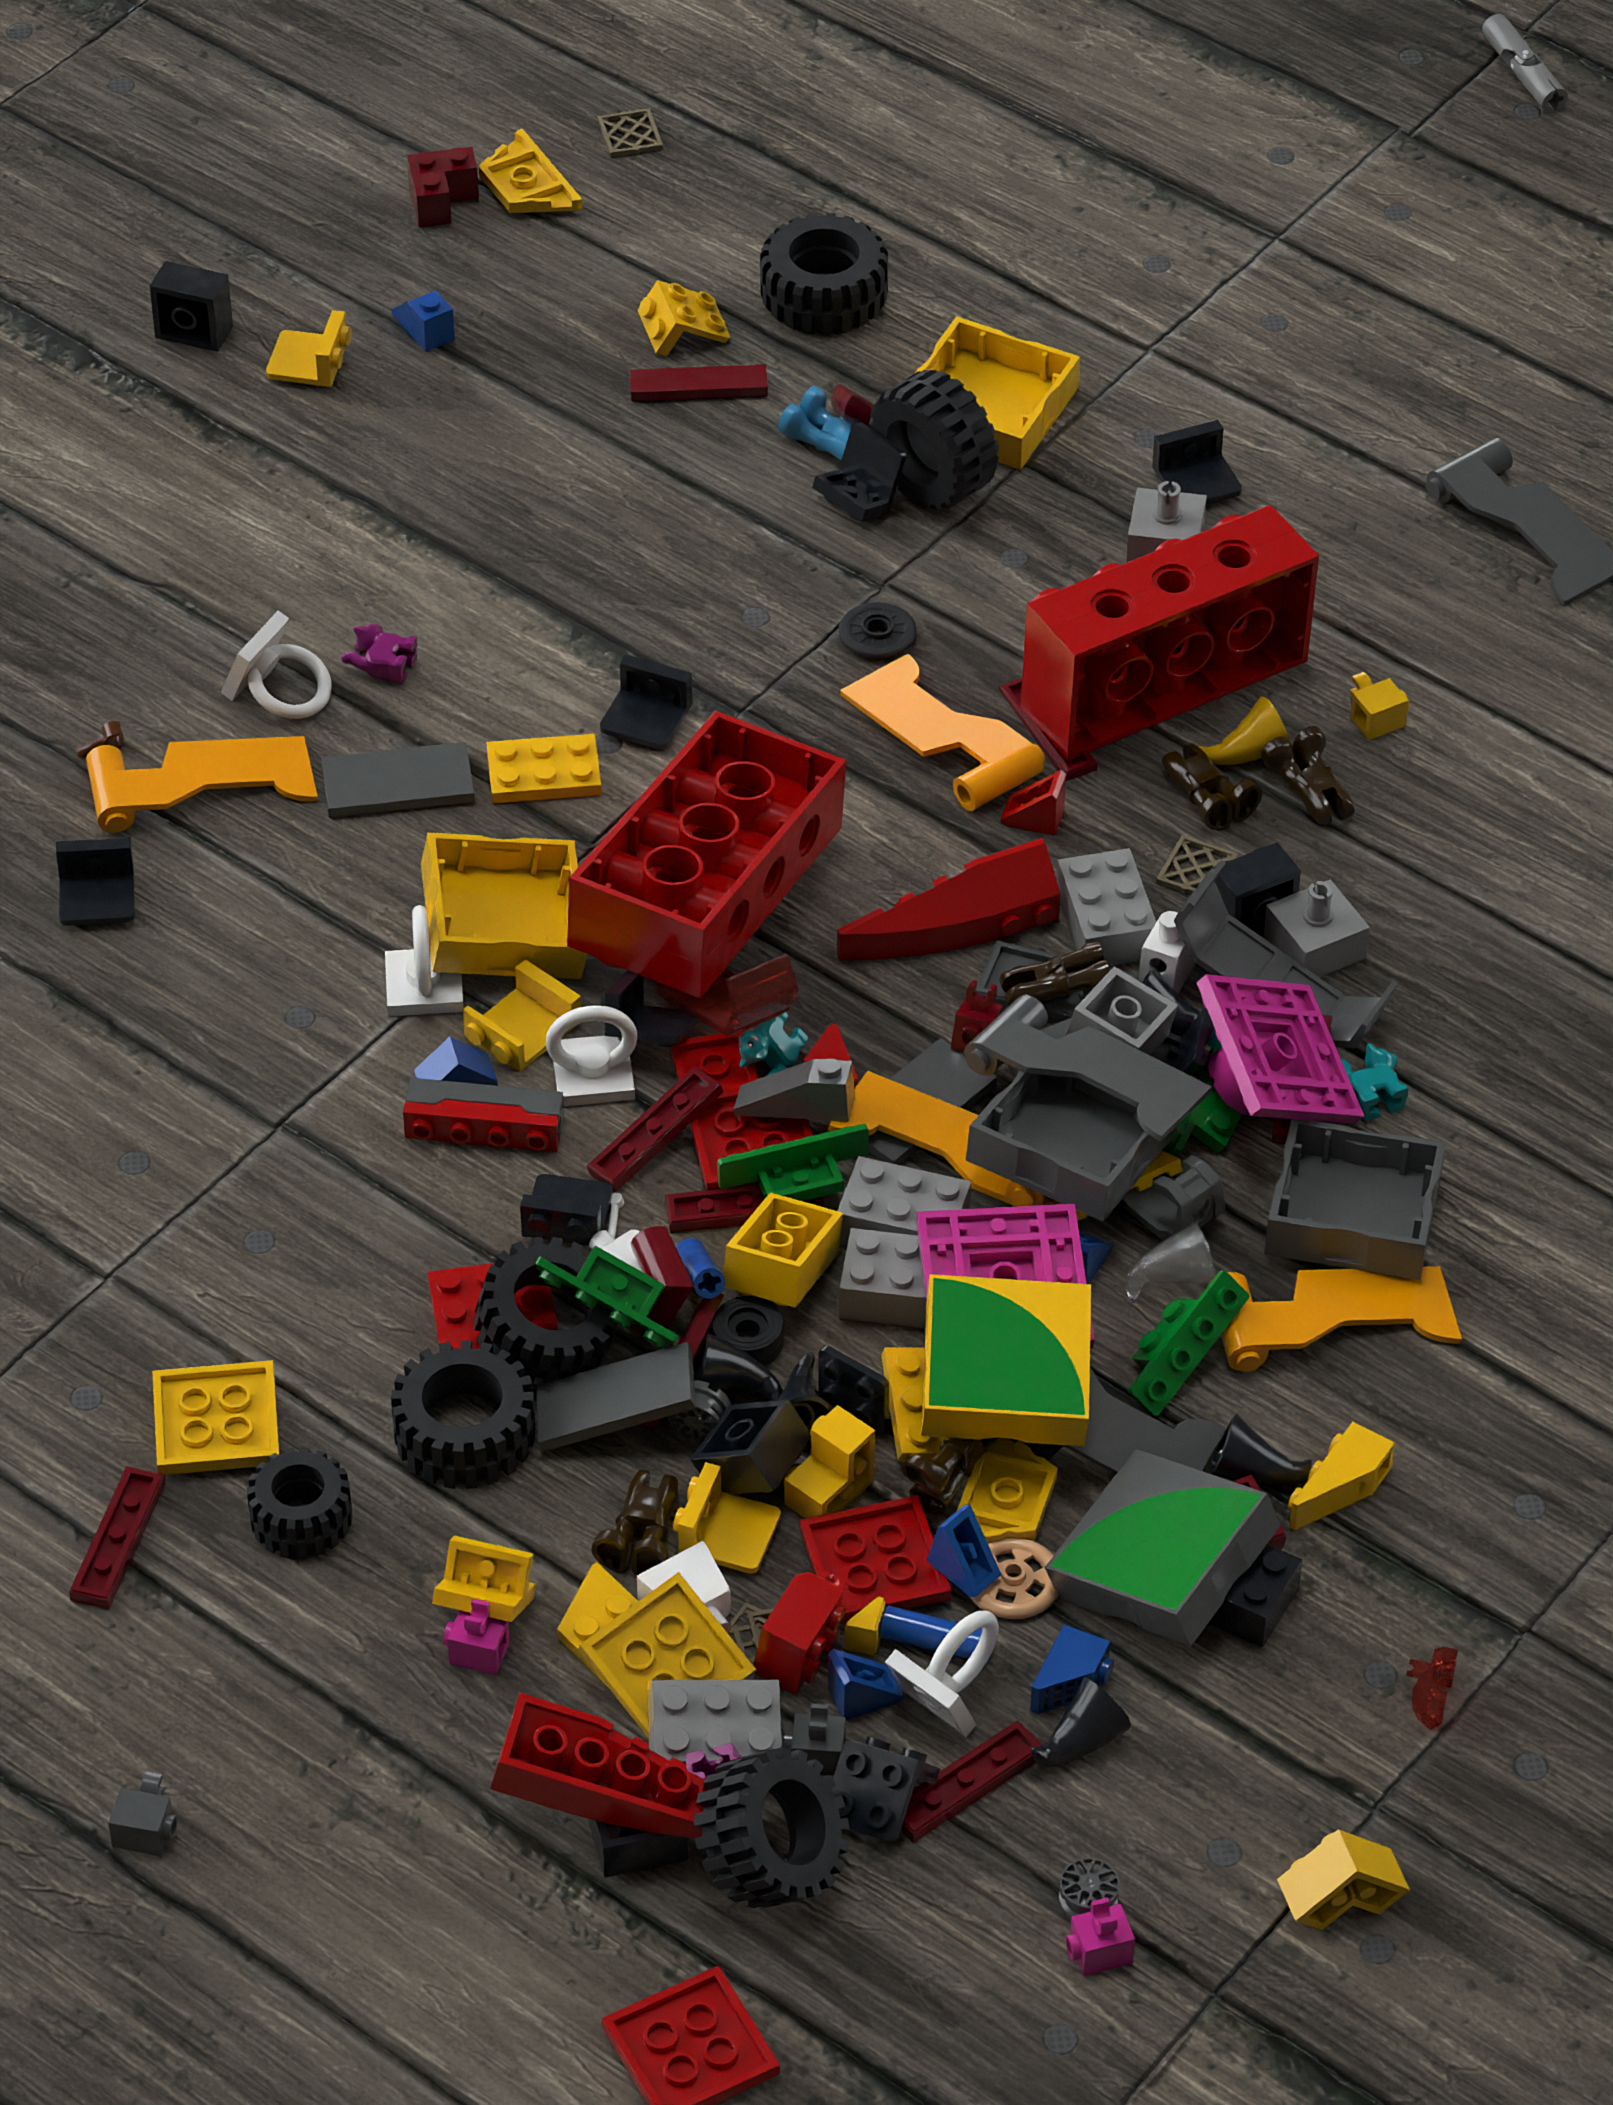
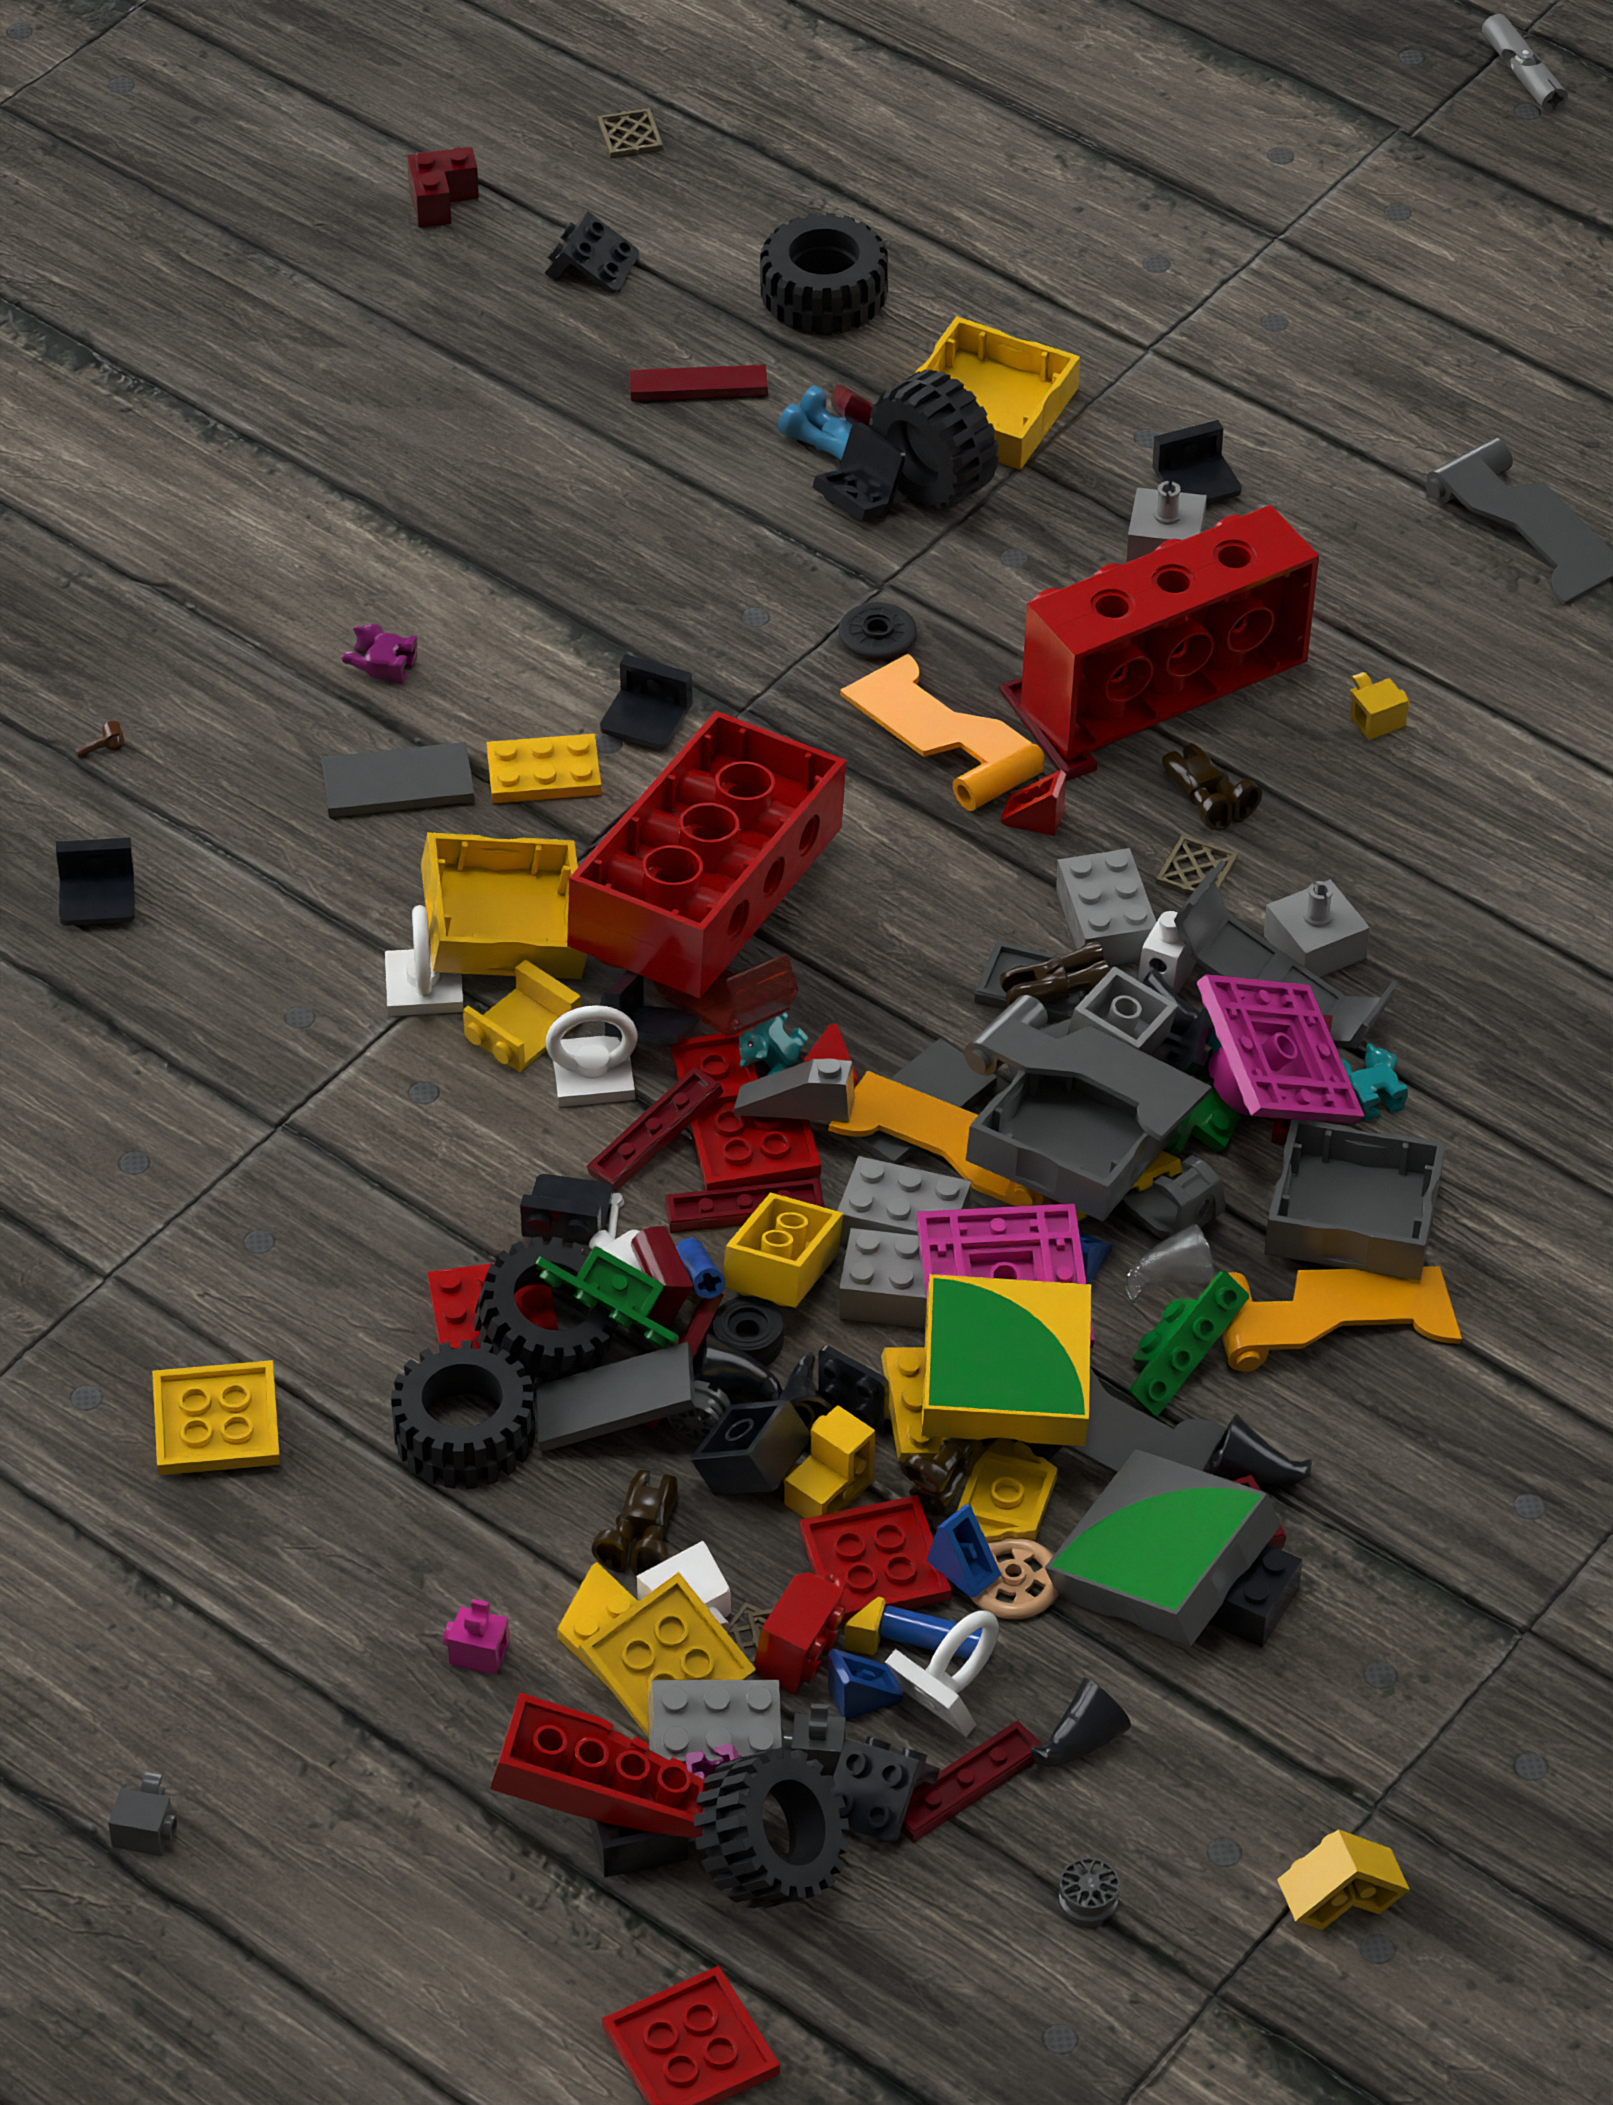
(117, 1537): dark red tile -> none
(191, 306): black brick -> none
(194, 768): light orange door -> none
(259, 659): white tile -> none
(301, 1528): black tyre -> none
(310, 356): yellow bracket -> none
(427, 320): blue slope -> none
(457, 1063): blue slope -> none
(483, 1114): red piece -> none
(486, 1574): yellow bracket -> none
(527, 179): yellow wing -> none
(594, 251): none -> black bracket
(674, 309): yellow bracket -> none
(729, 1525): yellow bracket -> none
(799, 1167): green bracket -> none
(974, 1015): dark red brick -> none
(982, 904): red wedge -> none
(1068, 1662): blue slope -> none
(1100, 1938): dark pink brick -> none
(1250, 736): yellow hat -> none
(1255, 881): black brick -> none
(1316, 782): dark brown piece -> none
(1347, 1474): yellow slope -> none
(1427, 1697): clear red piece -> none

